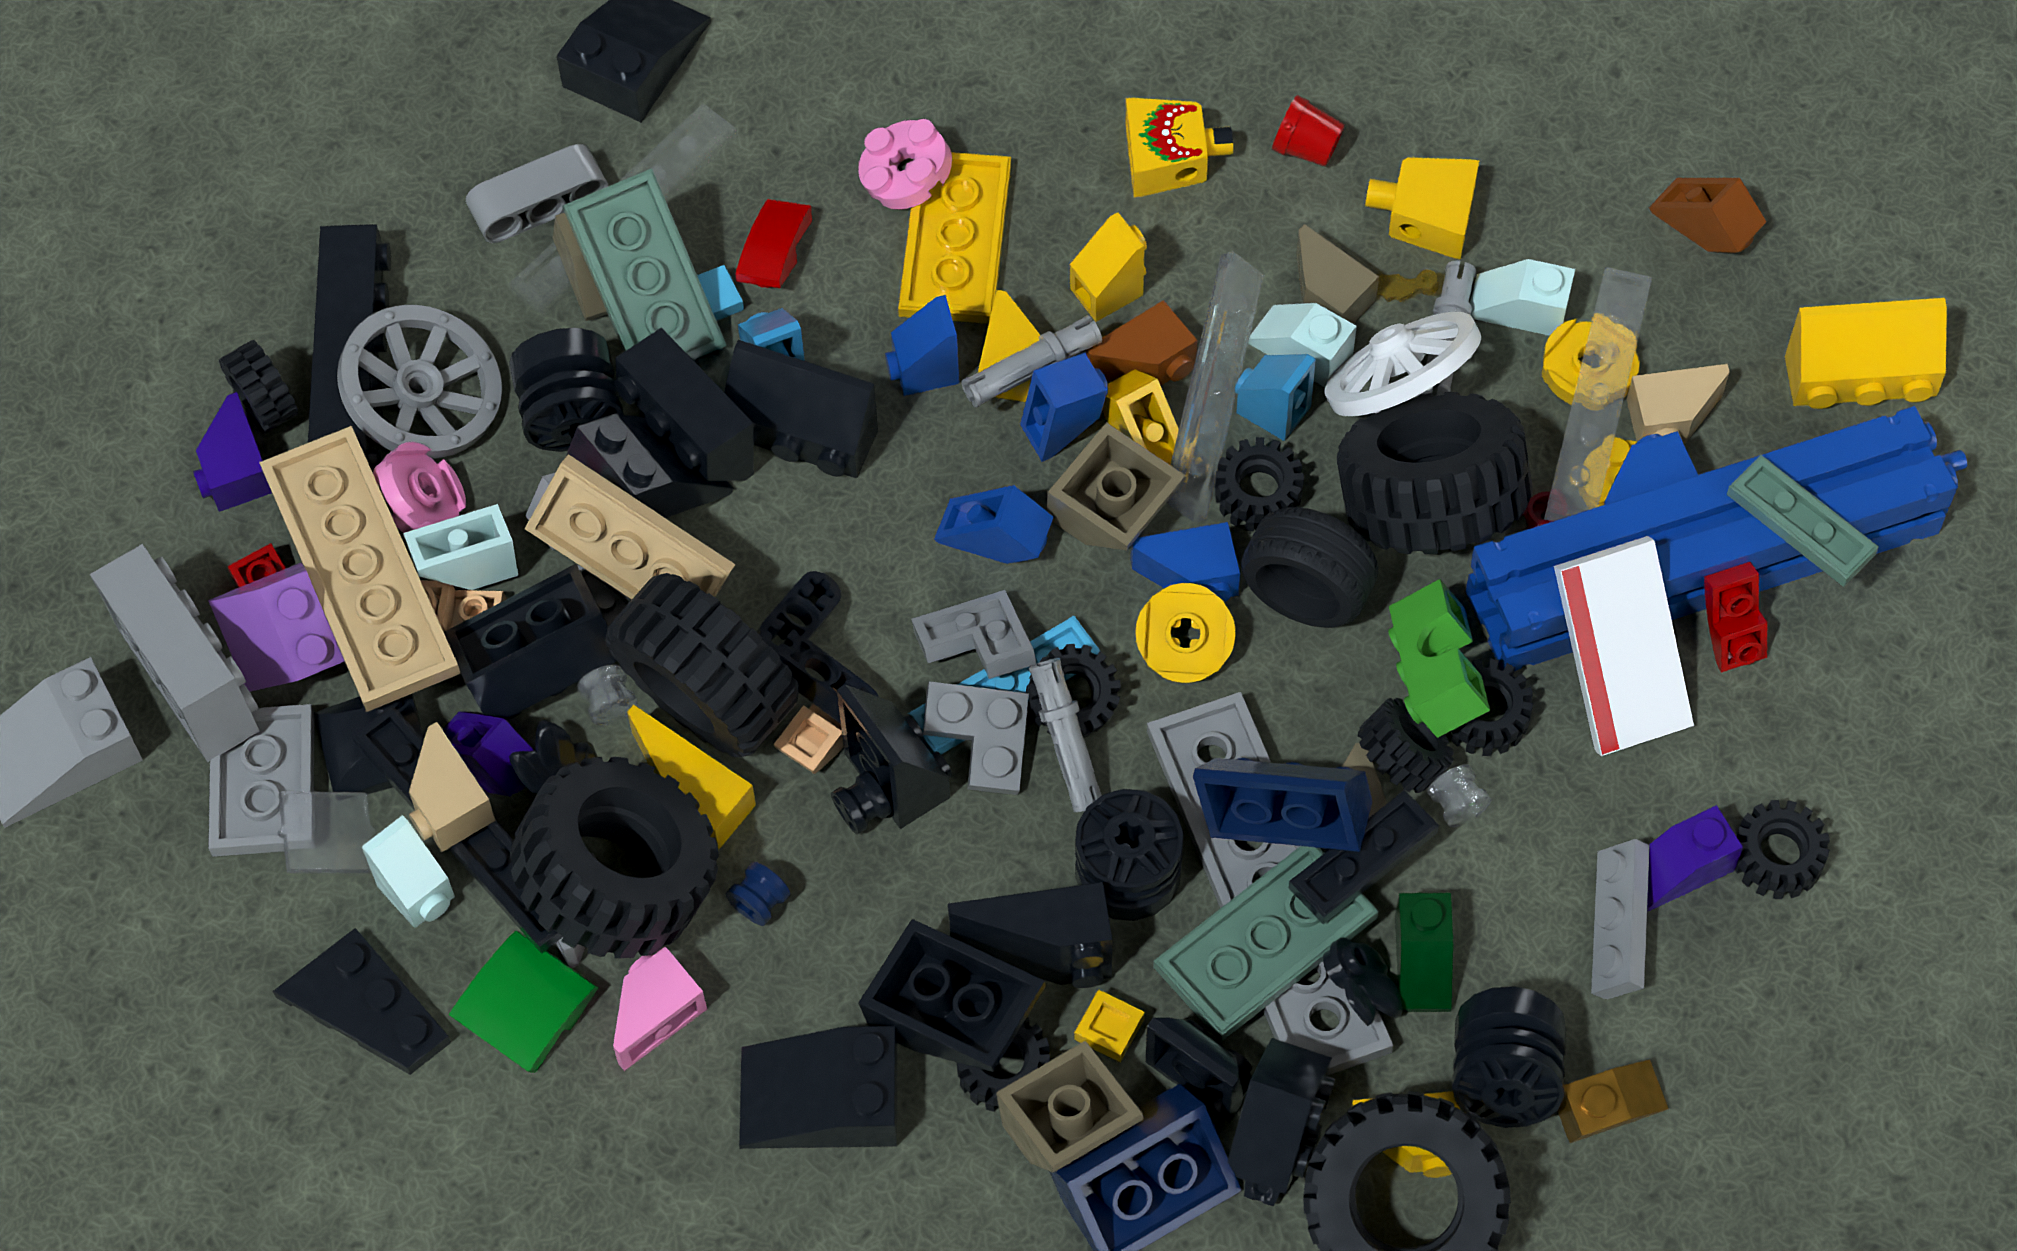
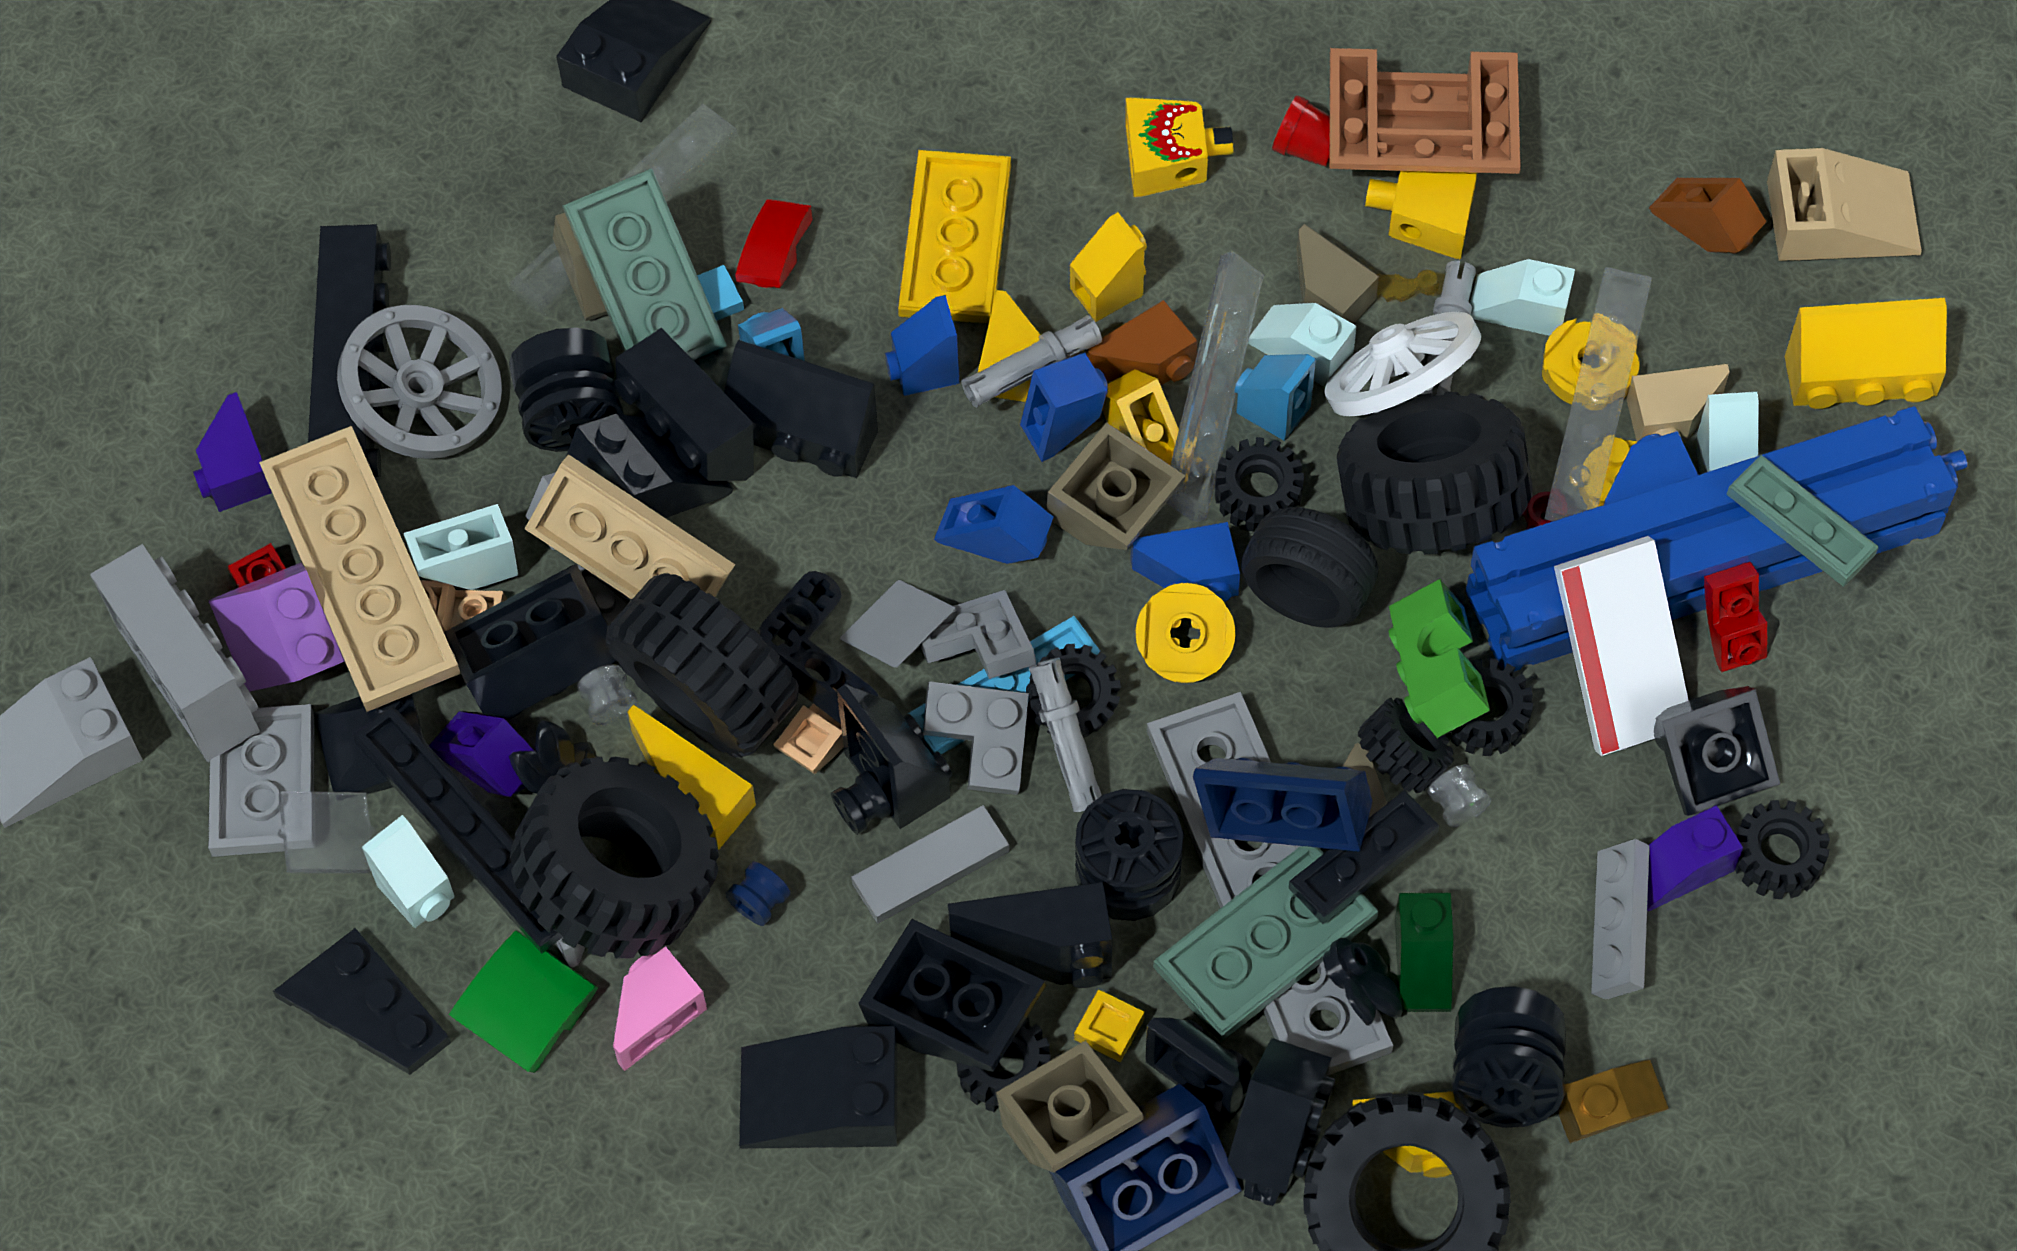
(258, 386): black tyre -> none
(404, 476): bright pink plate -> none
(446, 794): tan slope -> none
(533, 192): light grey beam -> none
(891, 146): bright pink plate -> none
(897, 623): none -> light grey sticker
(930, 864): none -> light grey tile
(1424, 117): none -> nougat slope
(1716, 748): none -> black slope
(1727, 430): none -> light aqua slope
(1840, 207): none -> tan slope

